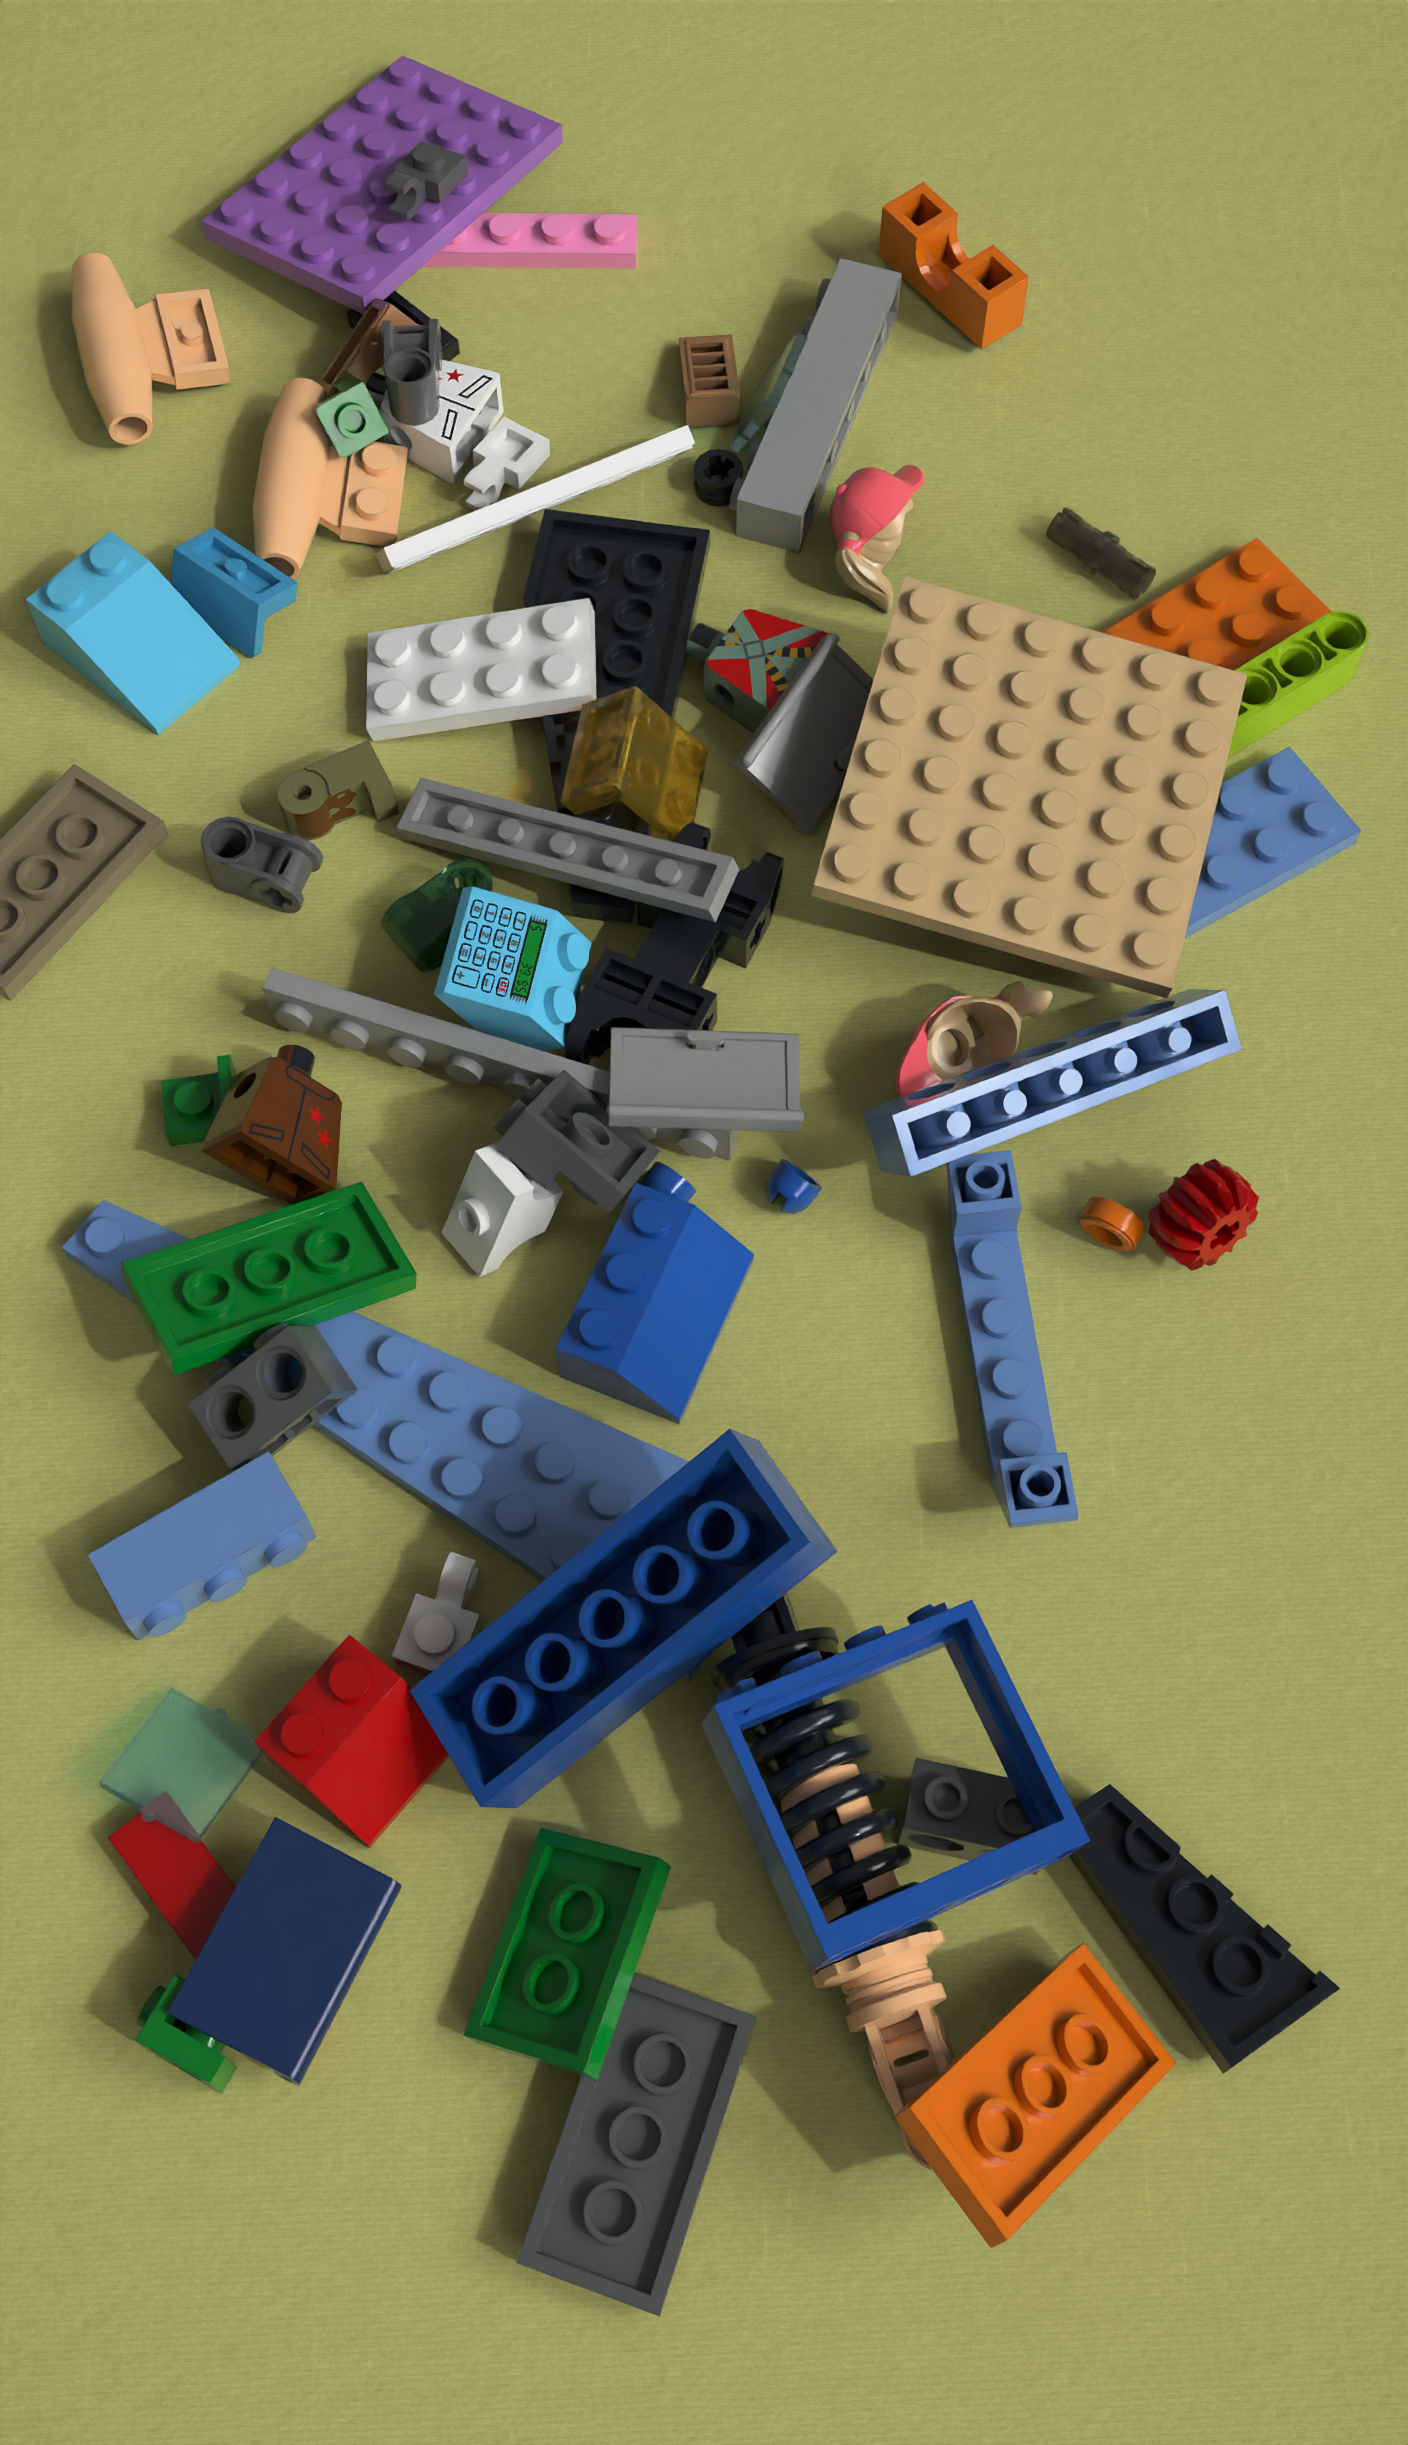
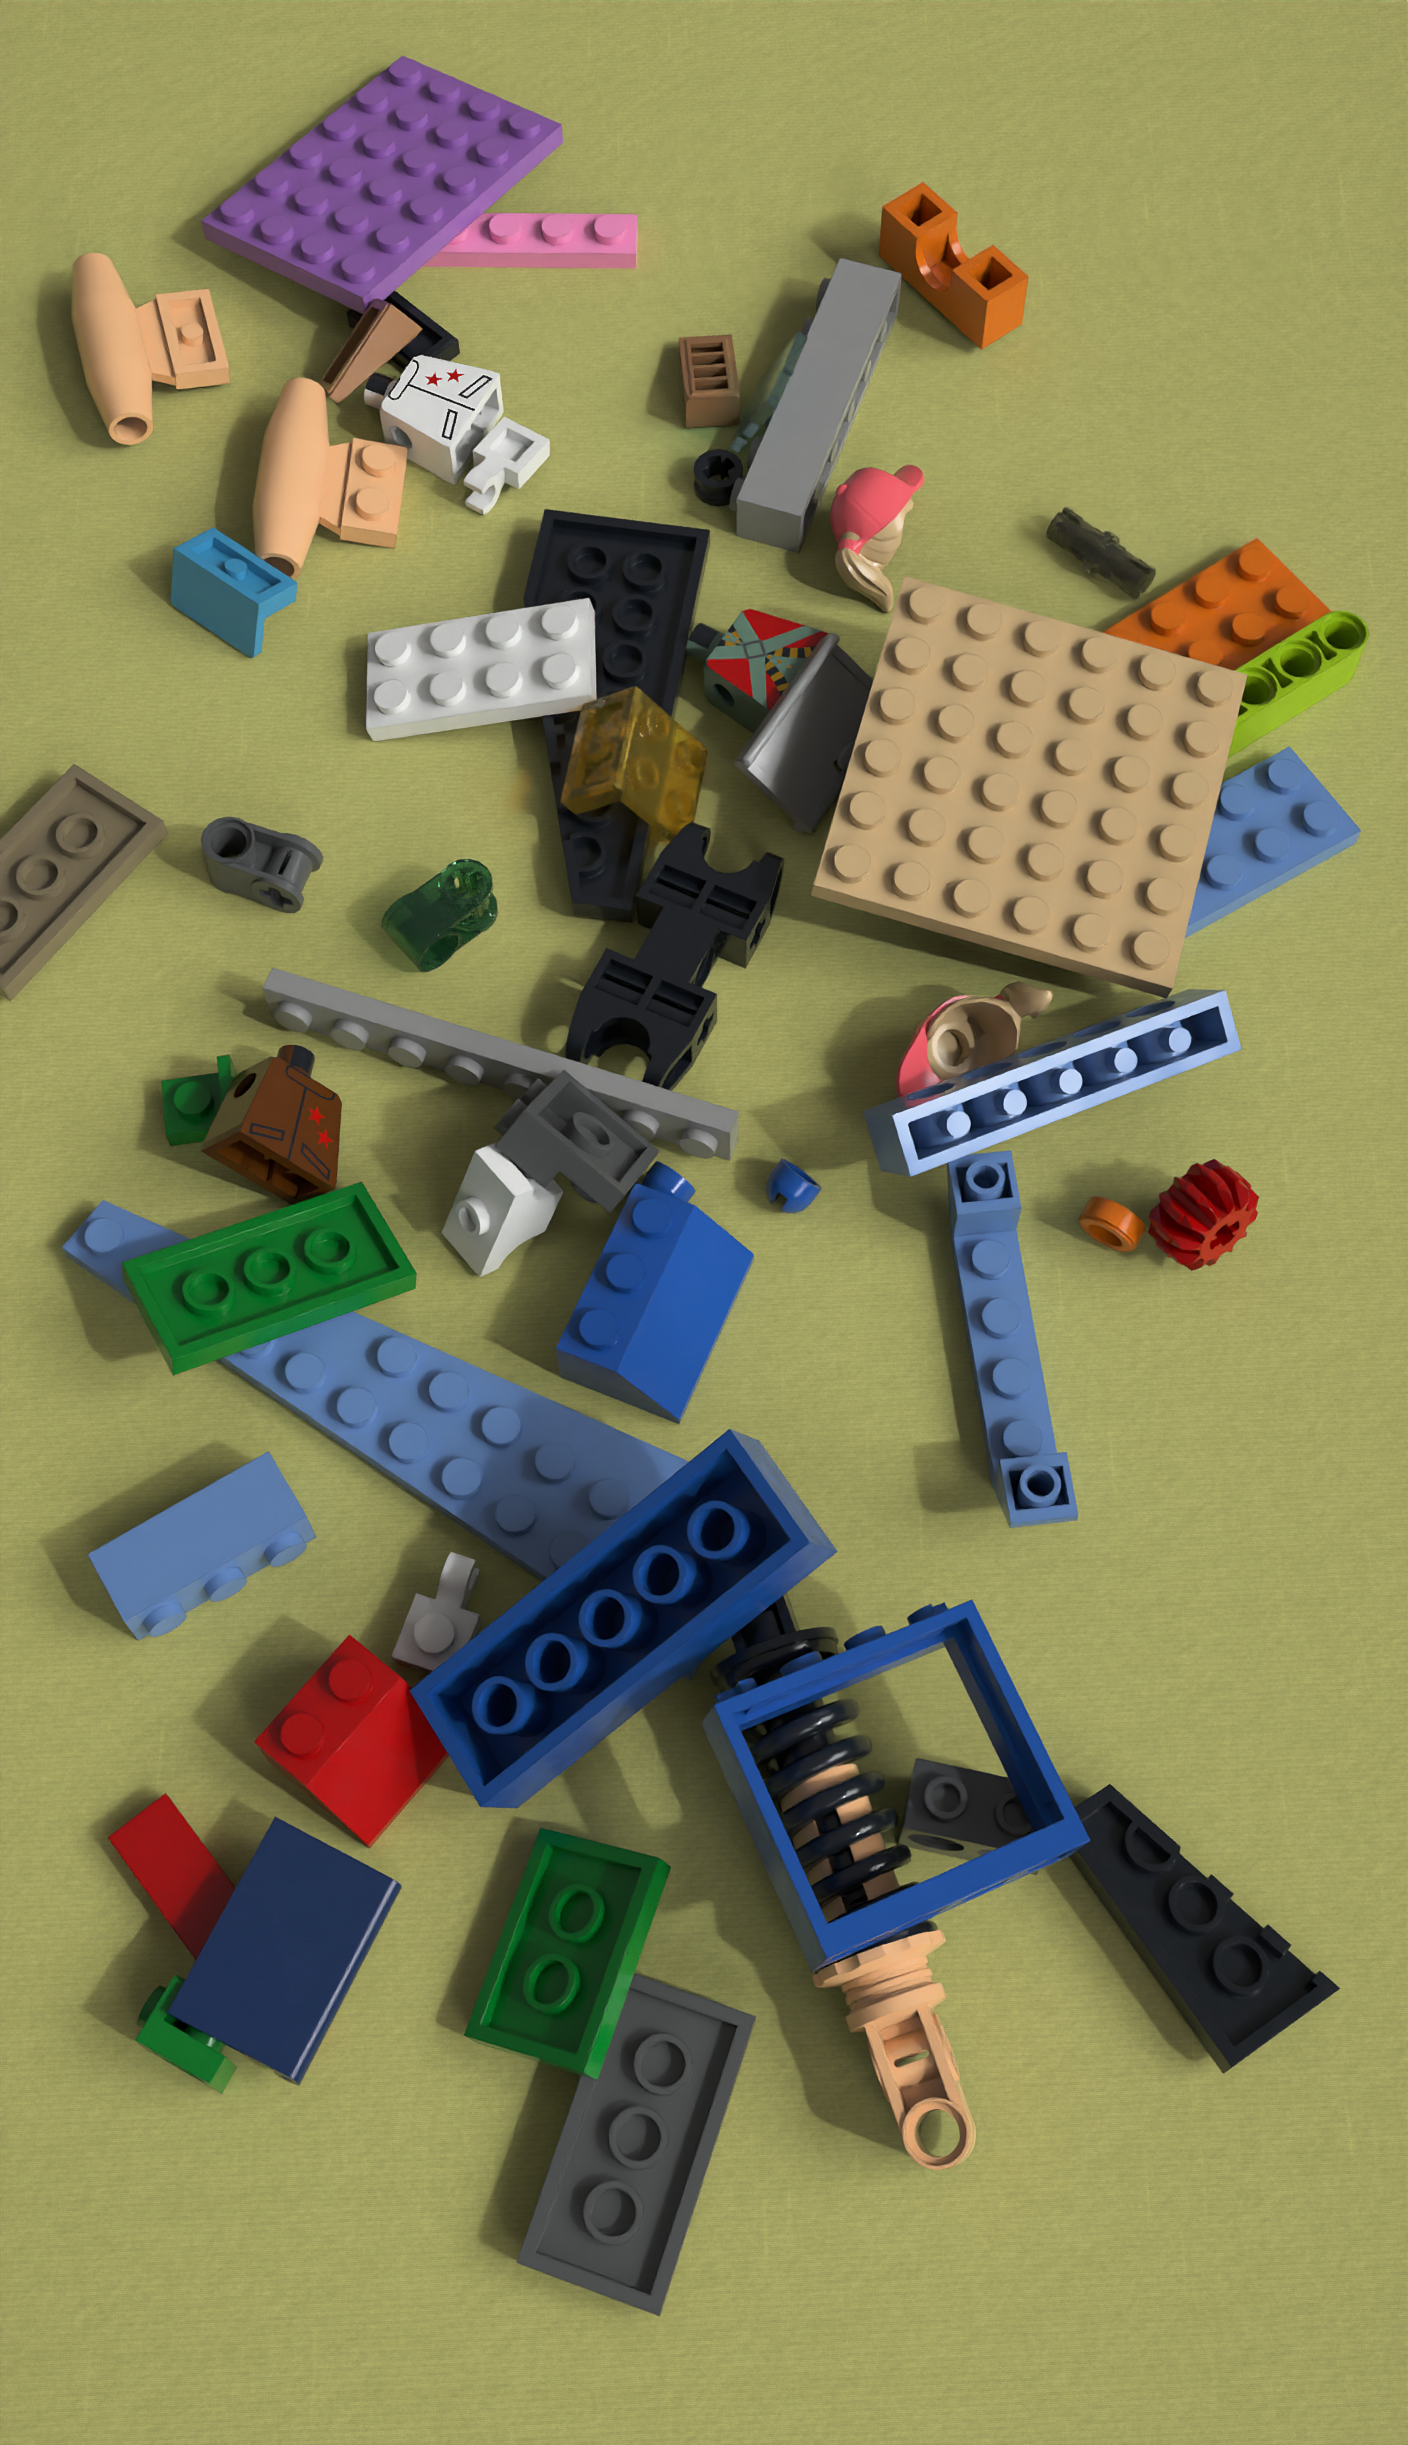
(130, 633): medium azure slope -> none
(183, 1765): clear light blue piece -> none
(277, 1407): dark grey brick -> none
(336, 791): olive leg -> none
(350, 417): bracket -> none
(412, 370): dark grey piece -> none
(422, 175): dark grey plate -> none
(513, 969): medium azure slope -> none
(535, 500): white tile -> none
(569, 849): light grey plate -> none
(739, 1087): light grey door -> none
(1035, 2094): orange plate -> none

